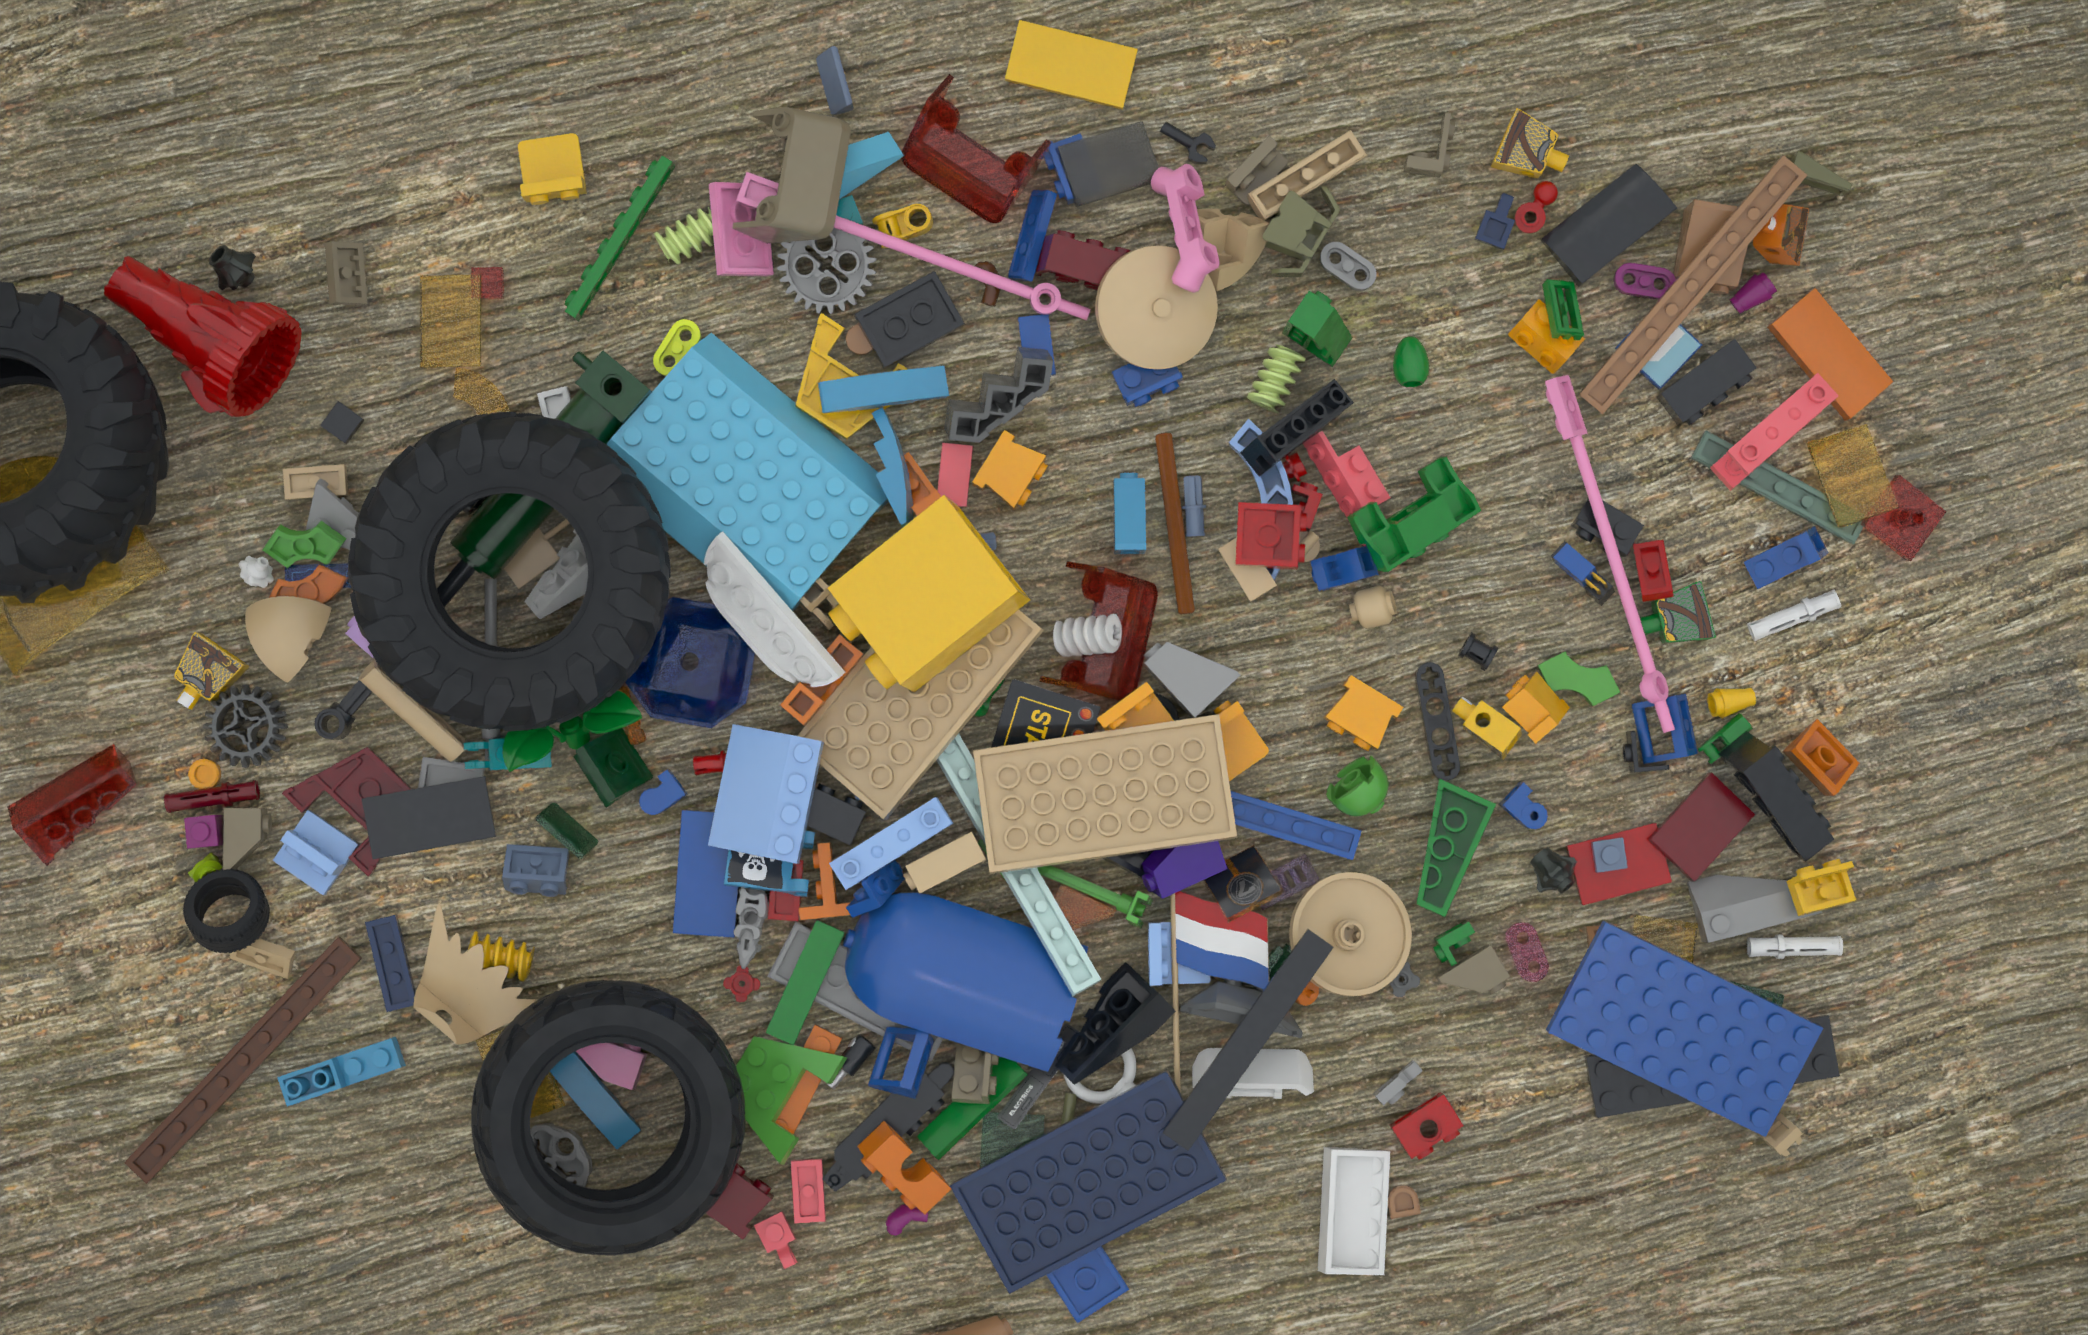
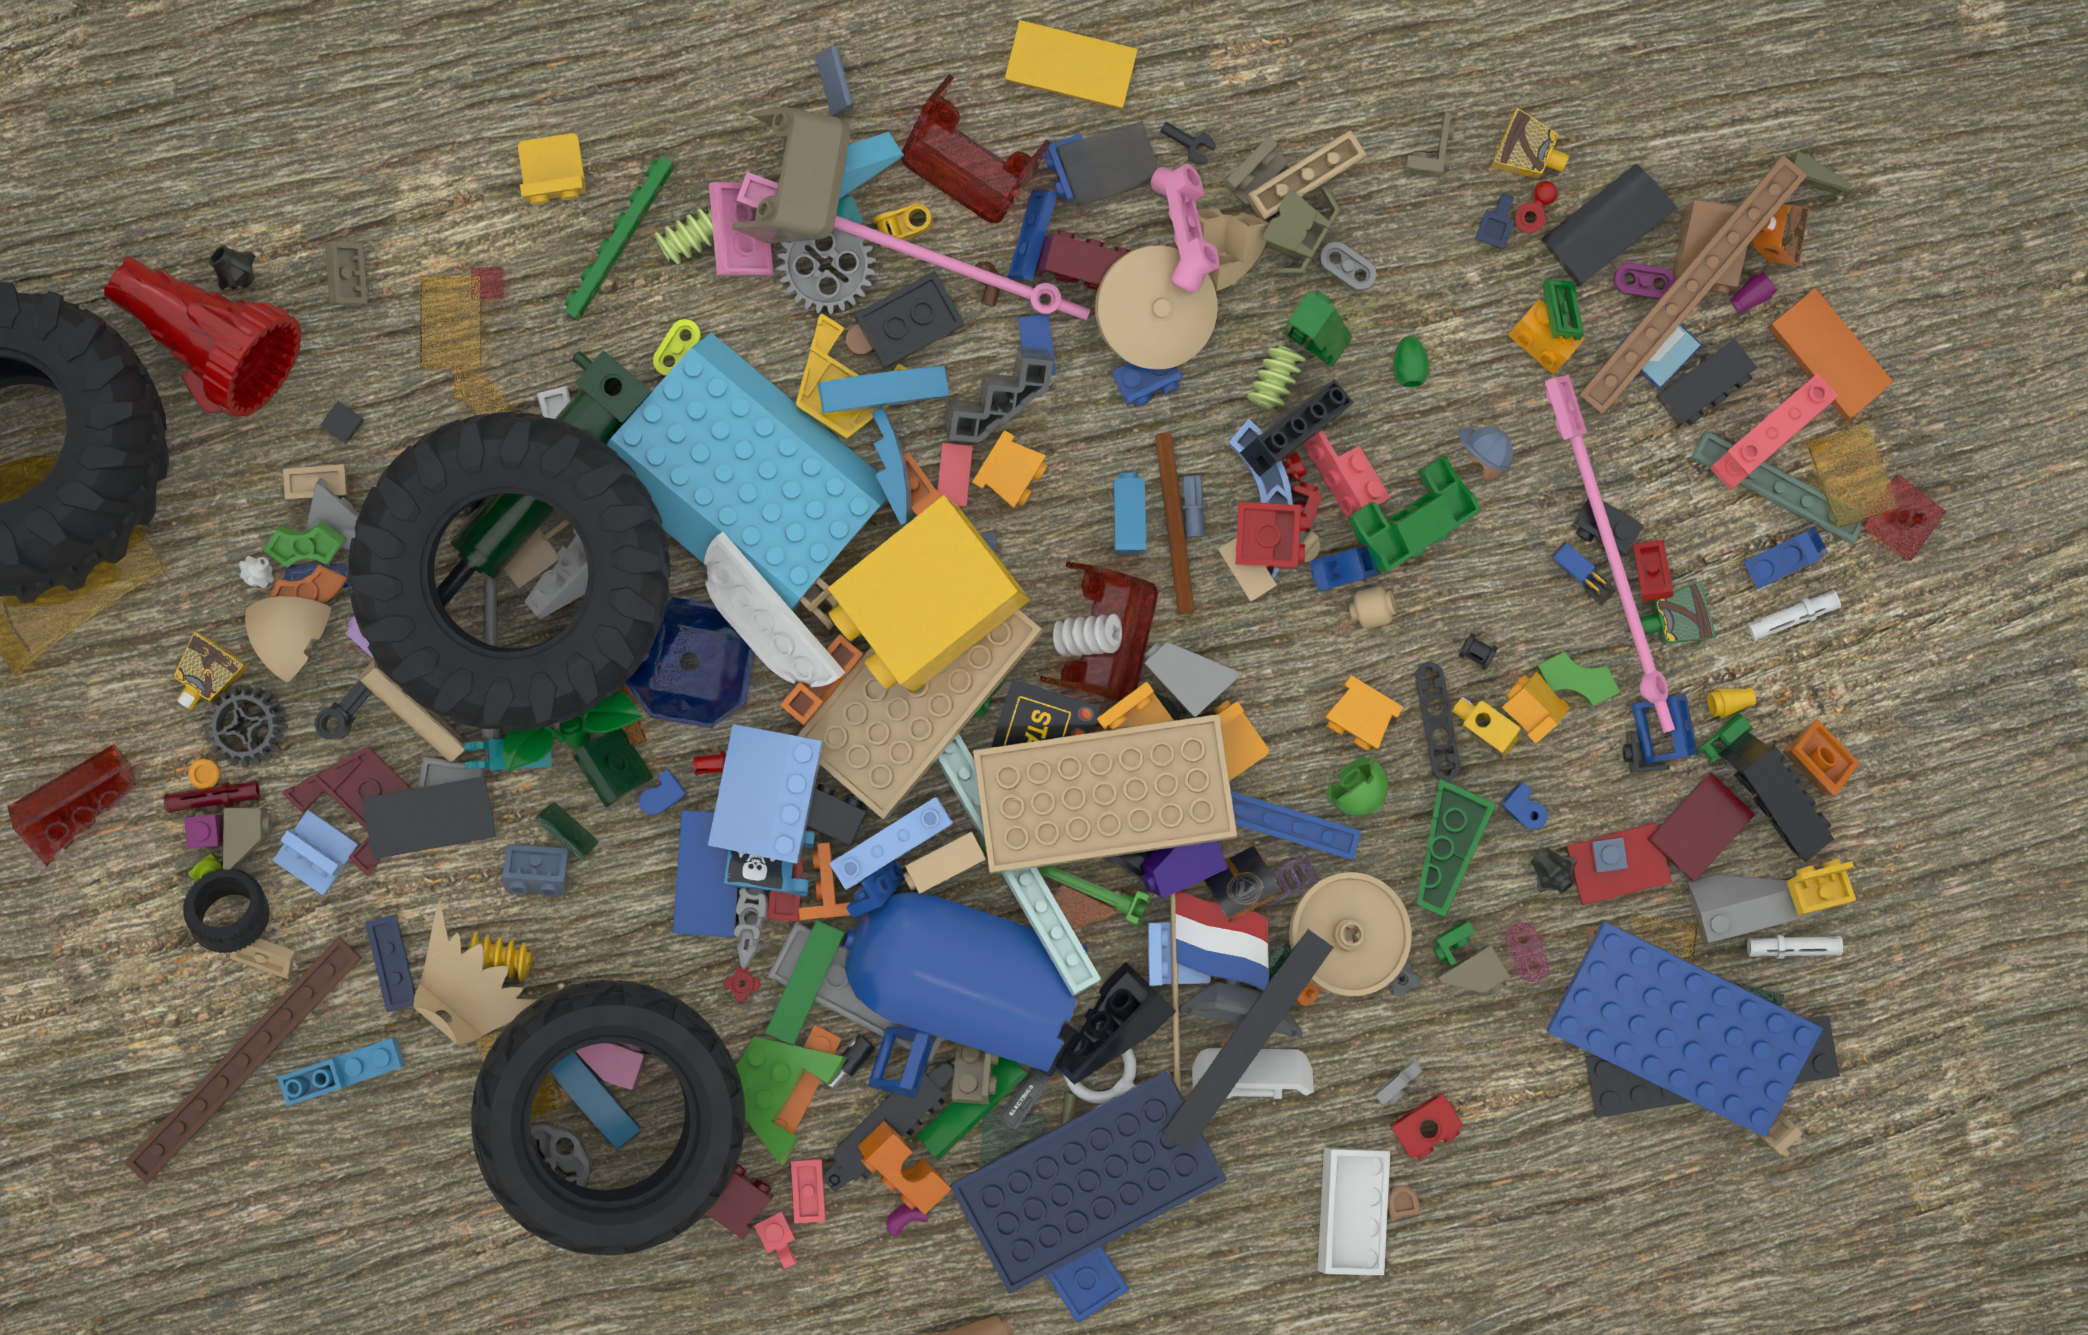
(1489, 448): none -> sand blue piece

